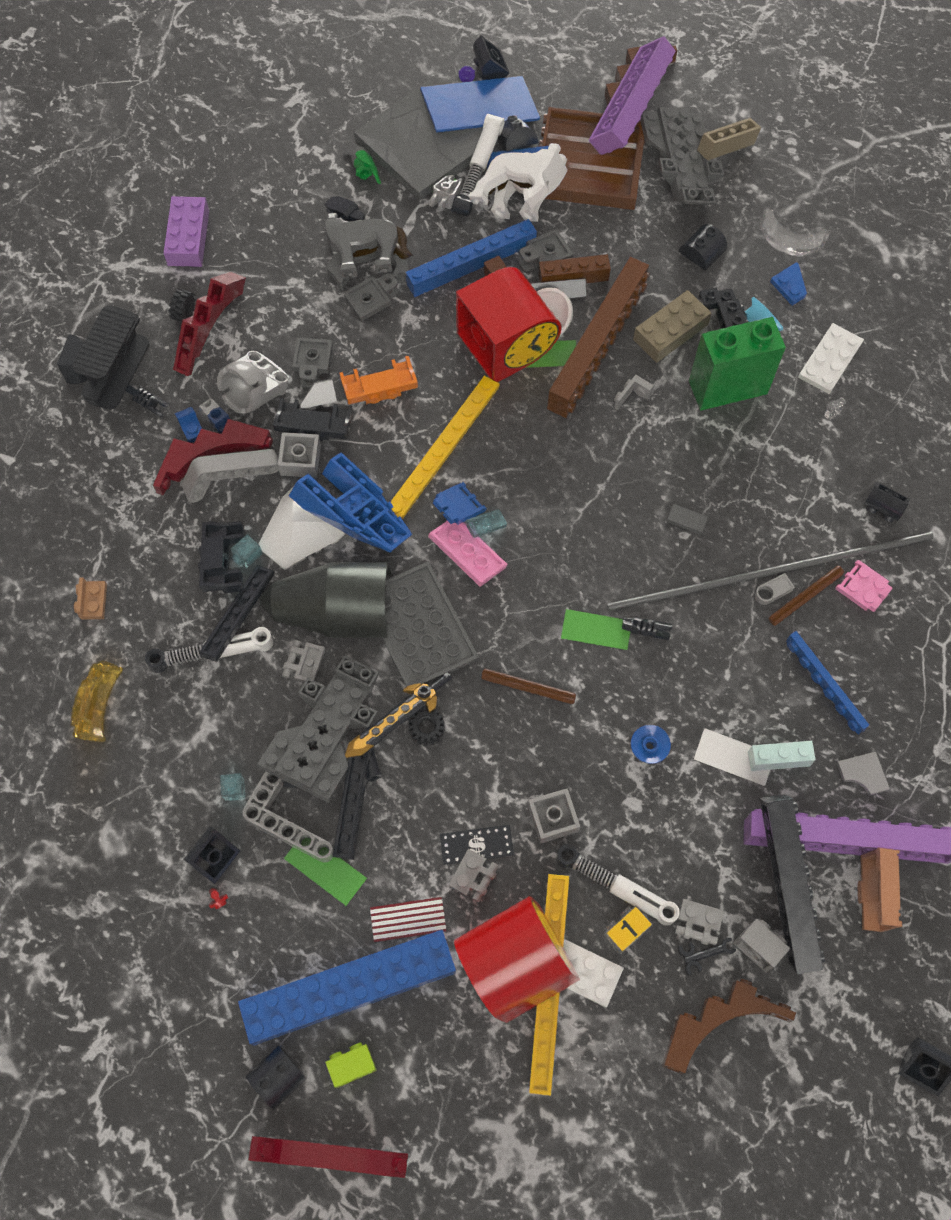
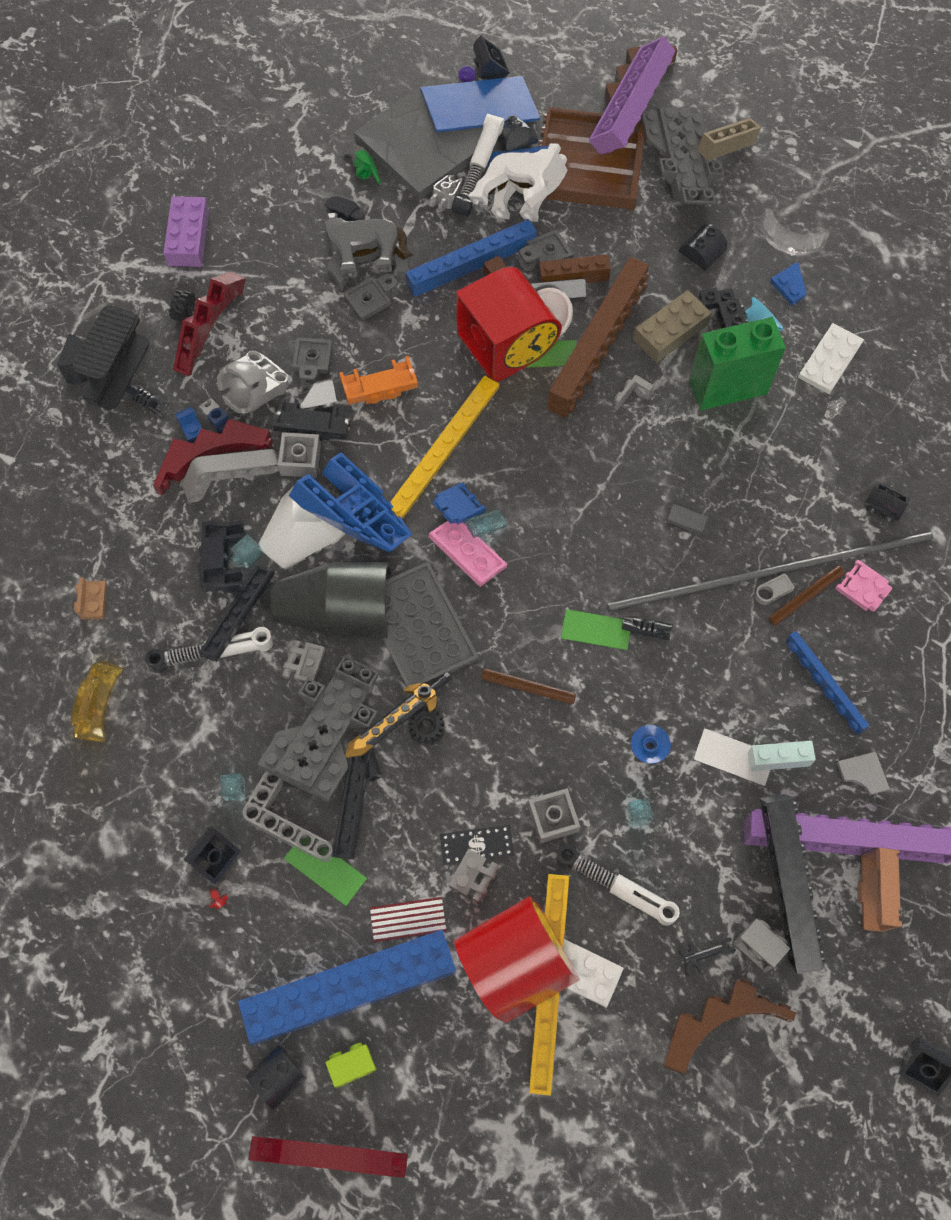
(627, 929): yellow brick -> none
(639, 812): none -> clear light blue brick
(702, 916): light grey plate -> none

